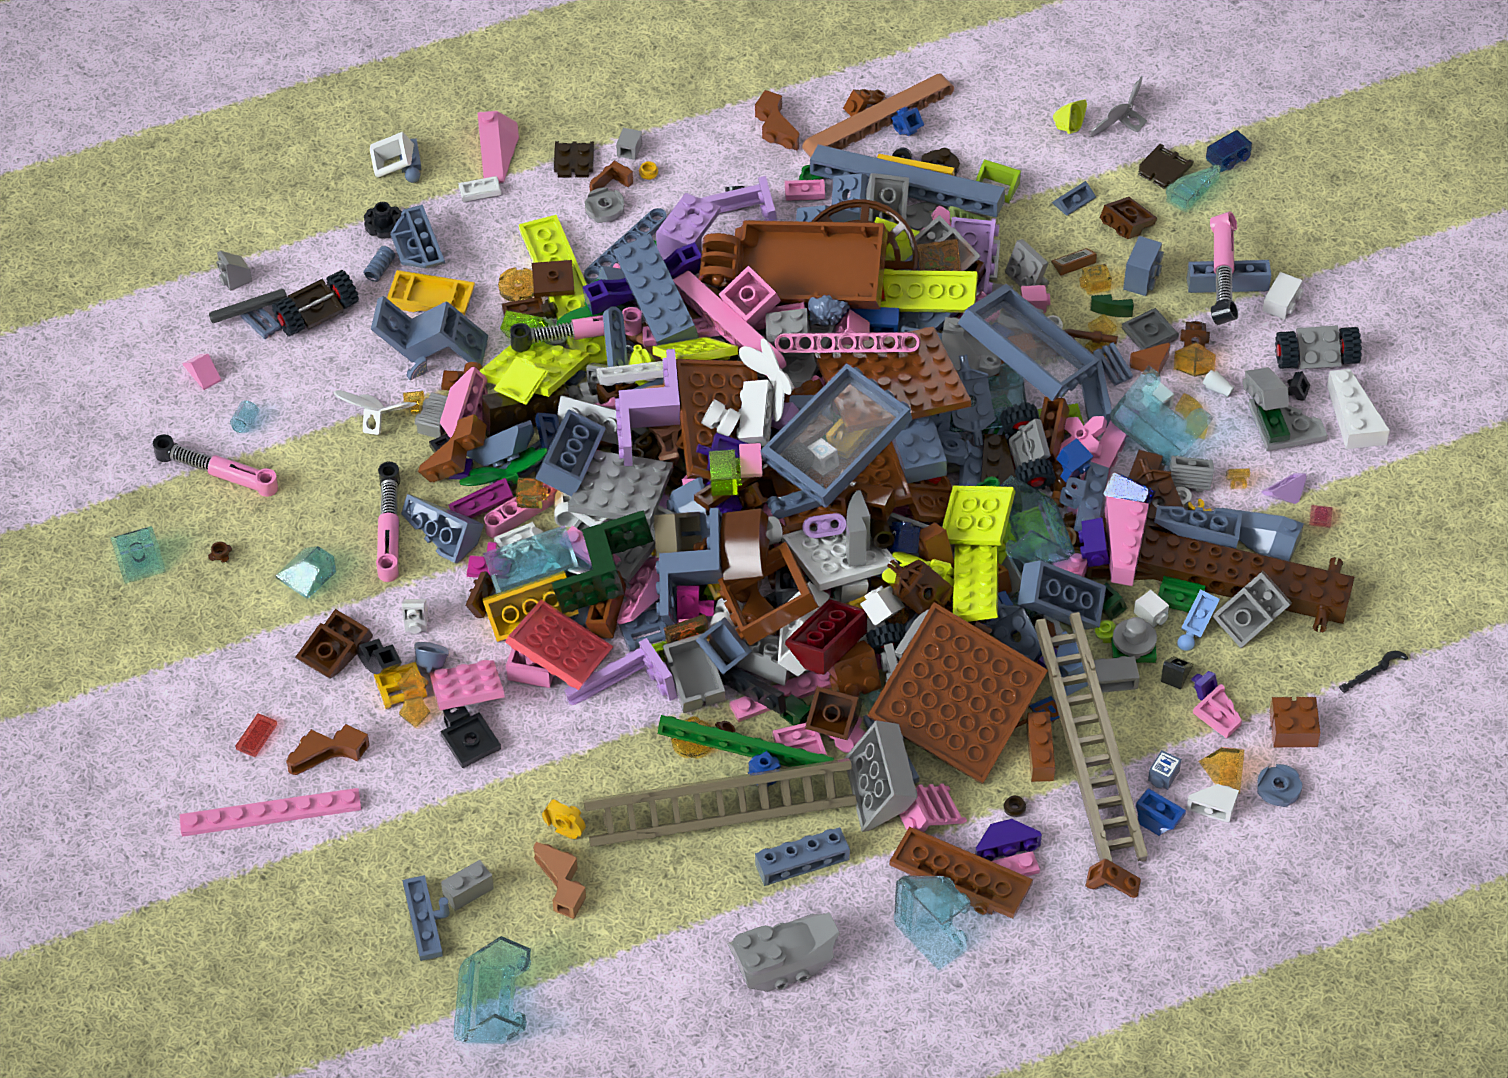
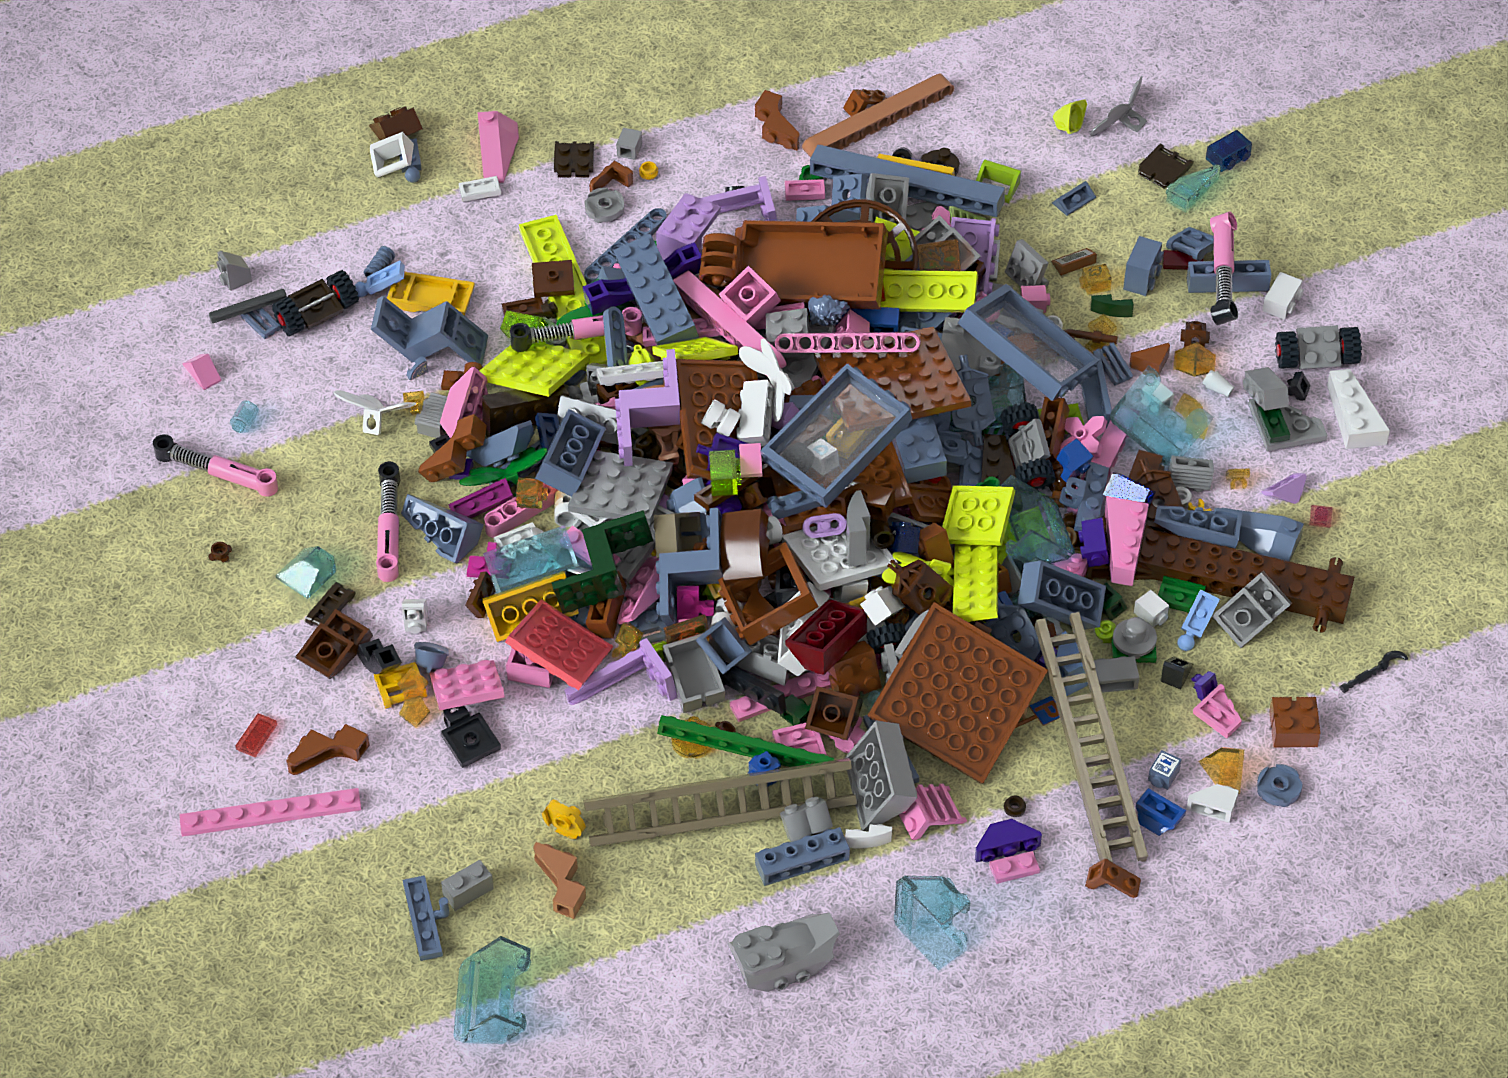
(138, 554): clear light blue slope -> none
(329, 603): none -> dark brown plate
(381, 219): black plant -> none
(381, 279): none -> light blue plate
(399, 121): none -> reddish brown slope
(416, 240): sand blue wedge -> none
(507, 284): clear yellow plate -> none
(521, 380): neon yellow piece -> none
(628, 639): none -> clear yellow plate
(806, 819): none -> light grey brick
(877, 836): none -> white slope
(907, 121): blue brick -> none
(984, 882): dark orange plate -> none
(1040, 746): dark orange brick -> none
(1127, 217): reddish brown plate -> none
(1150, 330): dark grey plate -> none
(1176, 260): none -> dark red tile
(1200, 241): none -> sand blue plate

